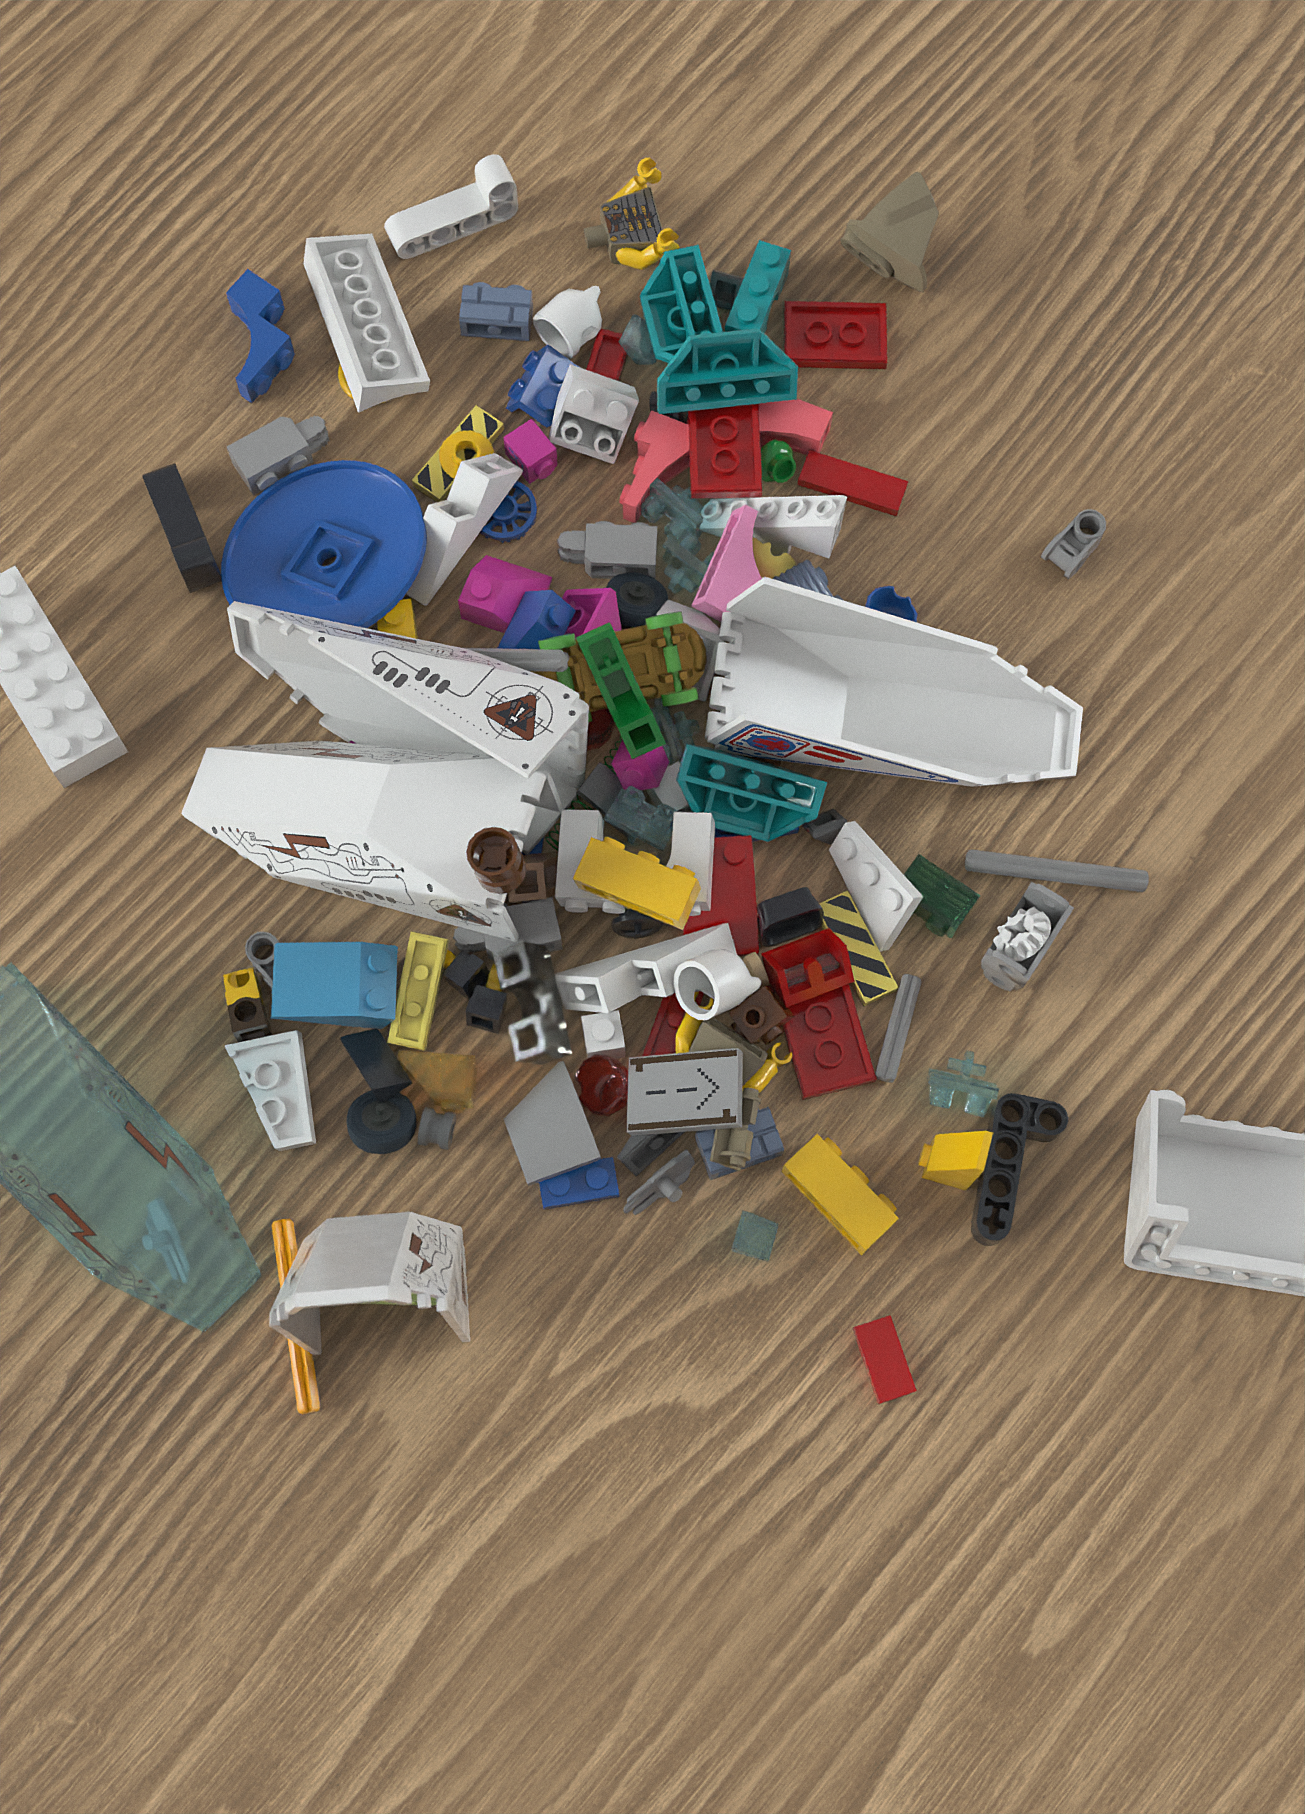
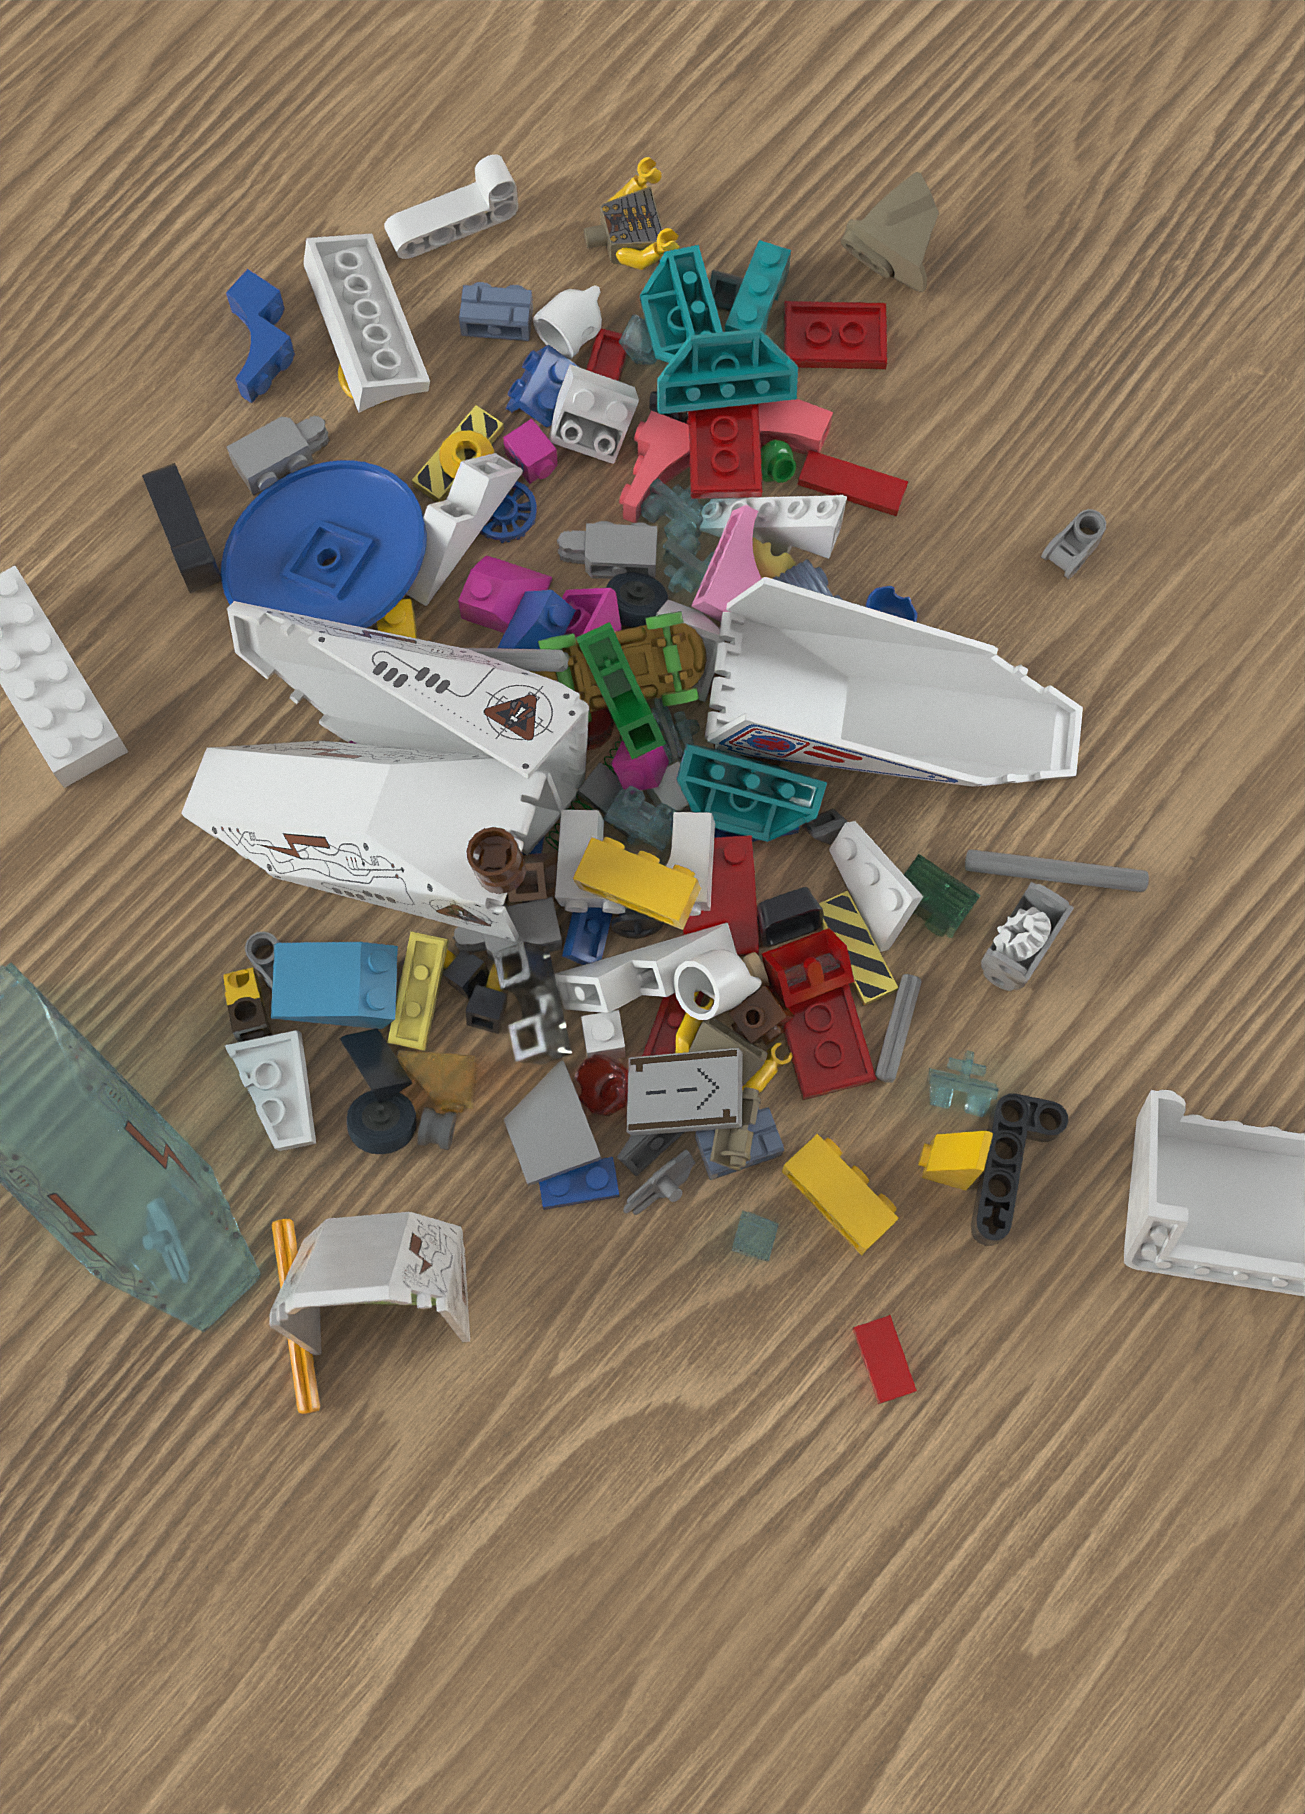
(587, 935): none -> blue plate

